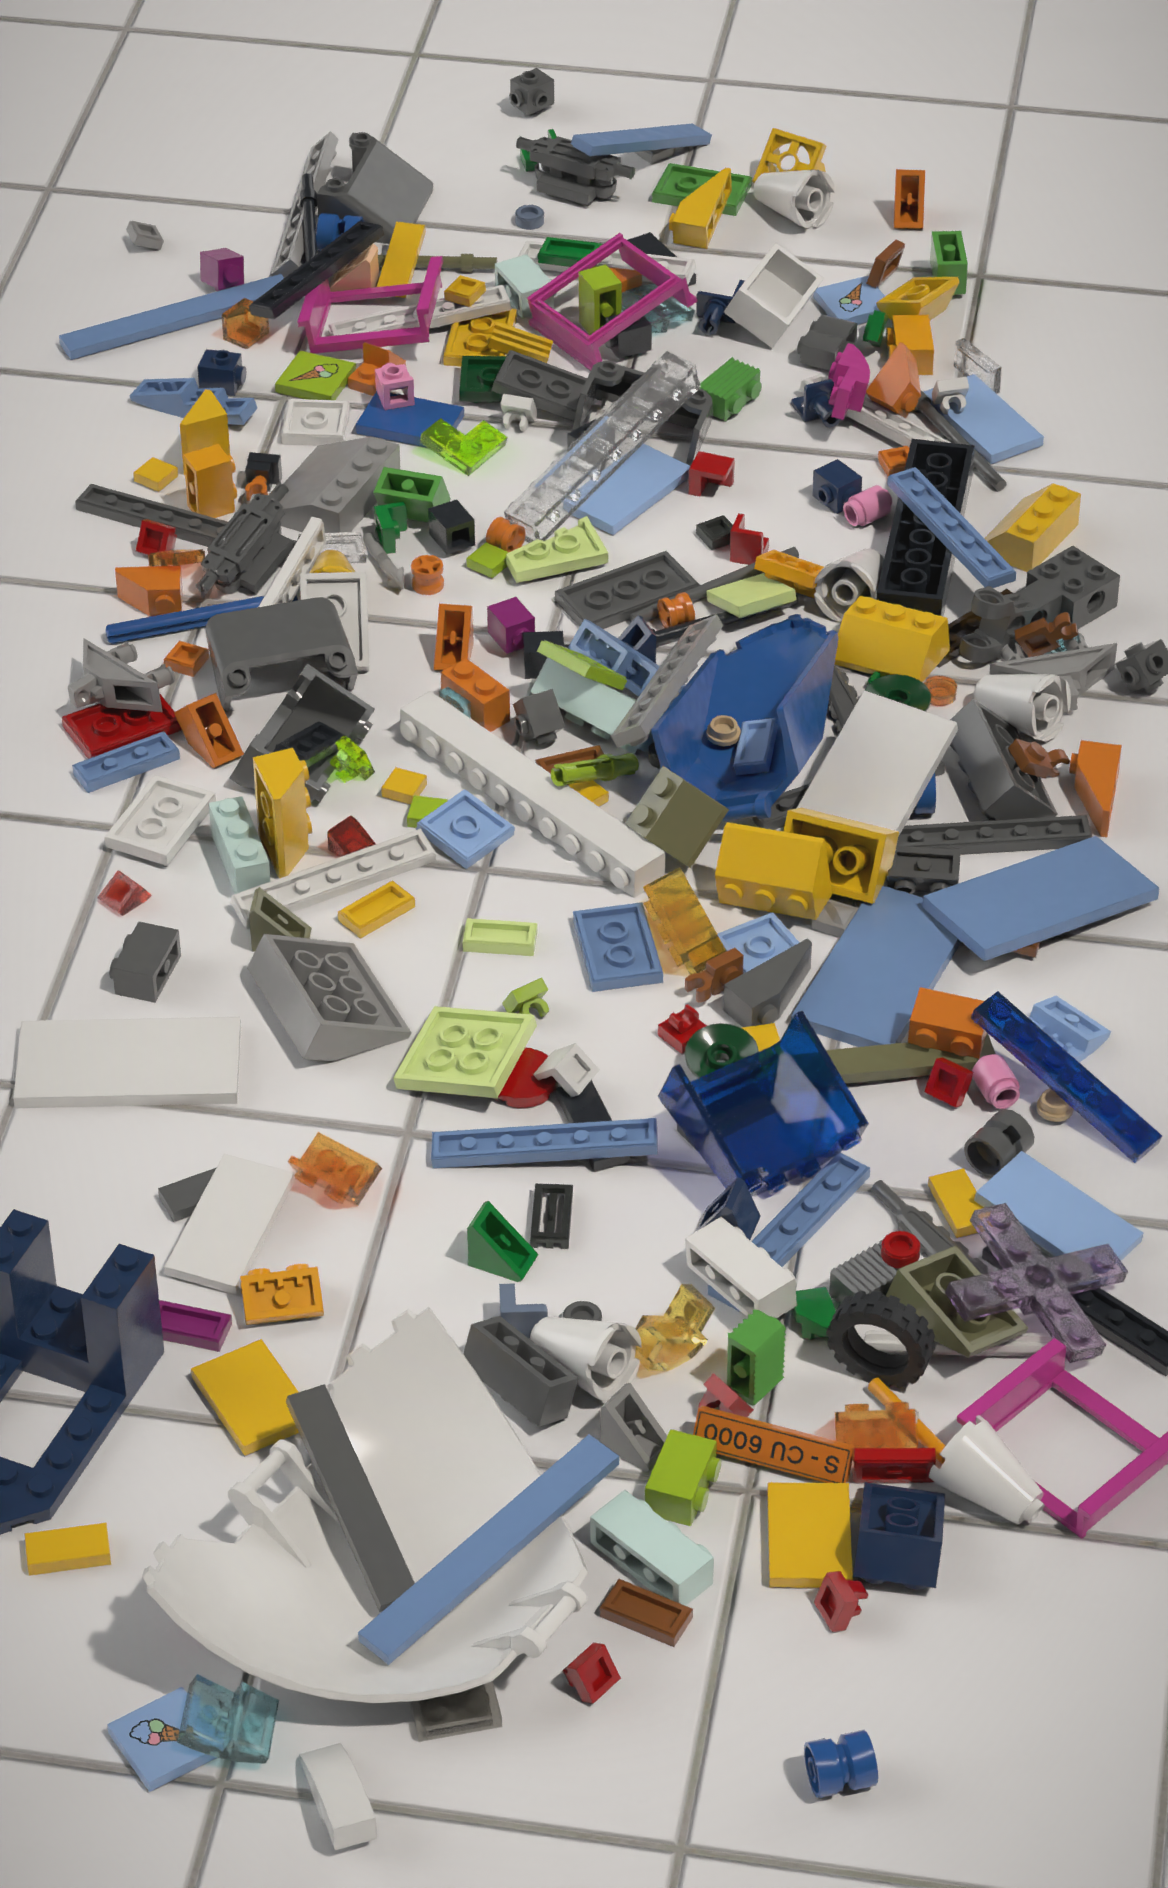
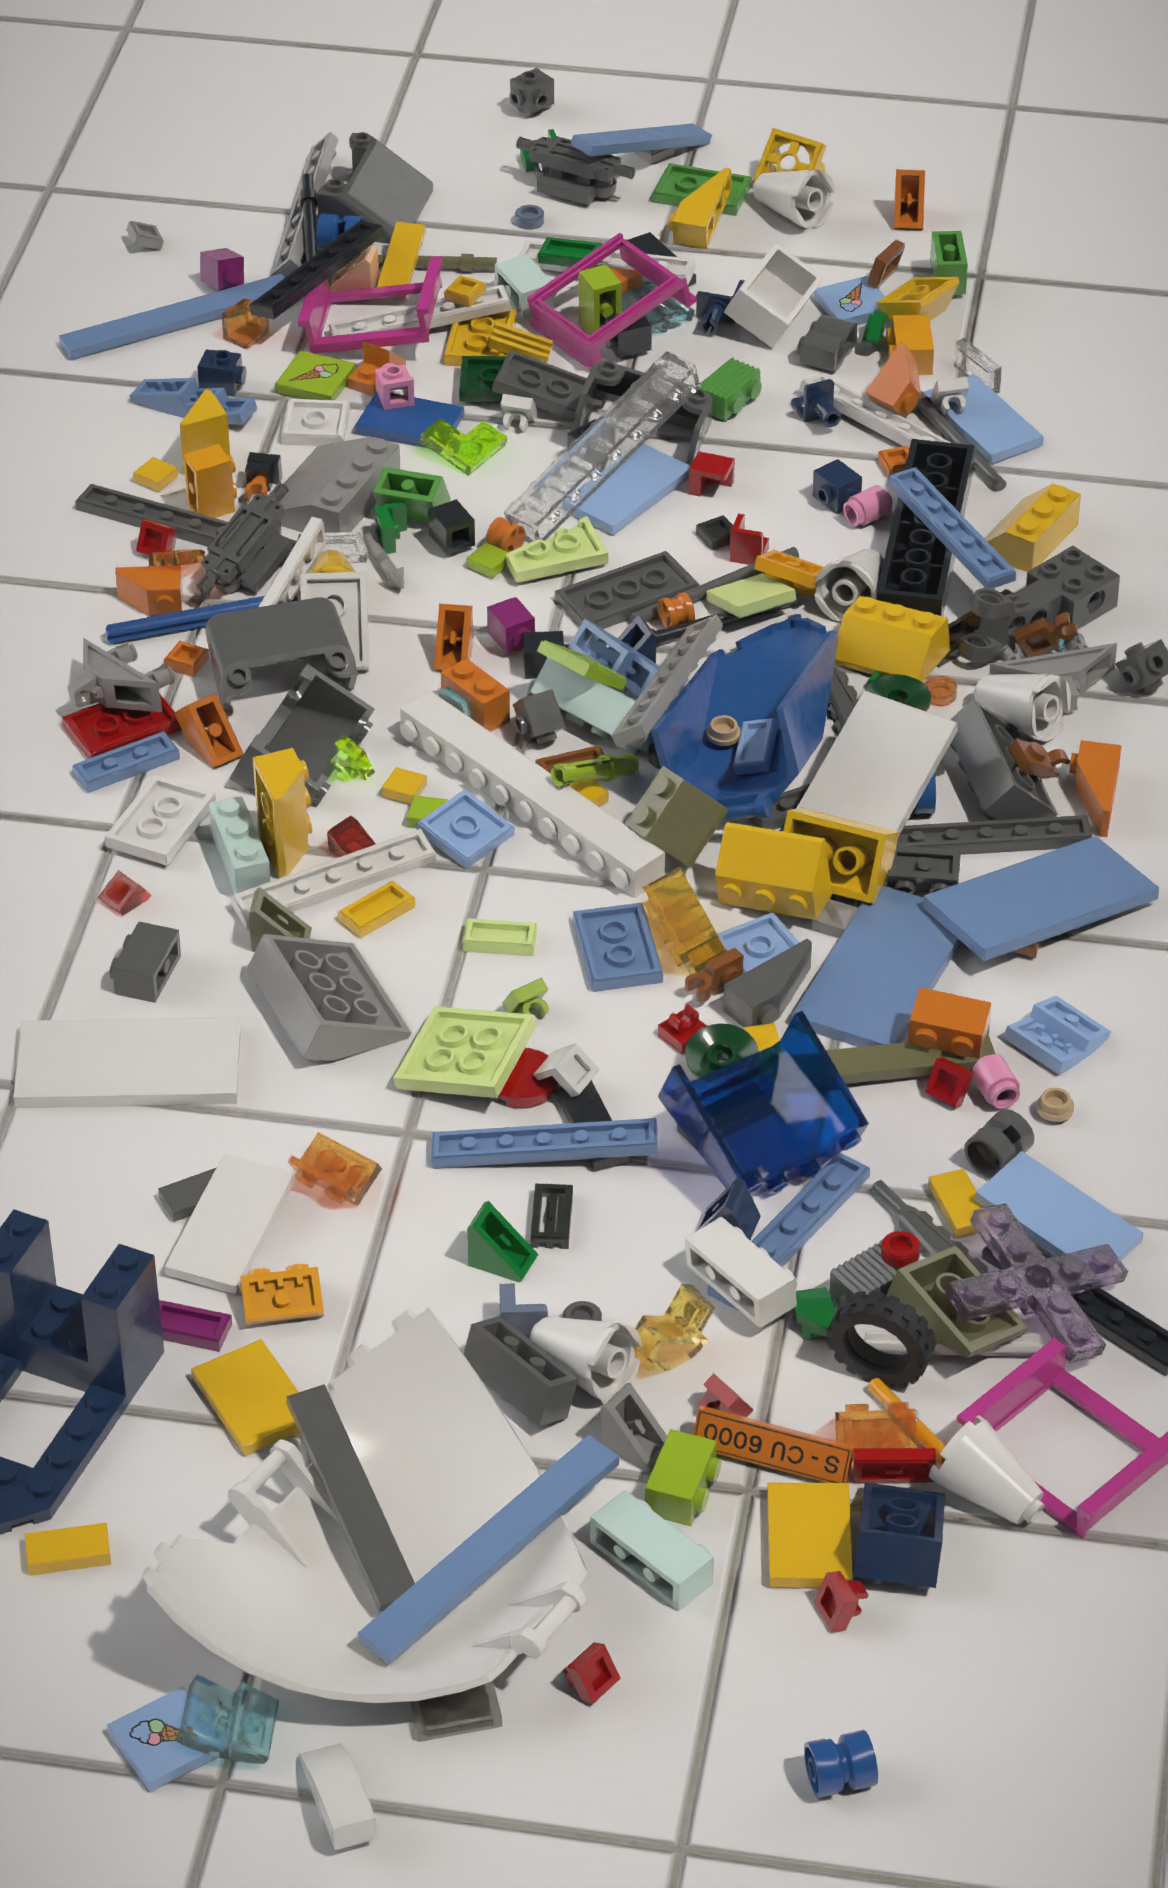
(312, 743): black tile -> none
(427, 574): orange wheel -> none
(646, 1612): dark orange tile -> none
(755, 1356): bright green brick -> none
(850, 379): dark pink slope -> none
(1066, 1077): clear blue plate -> none

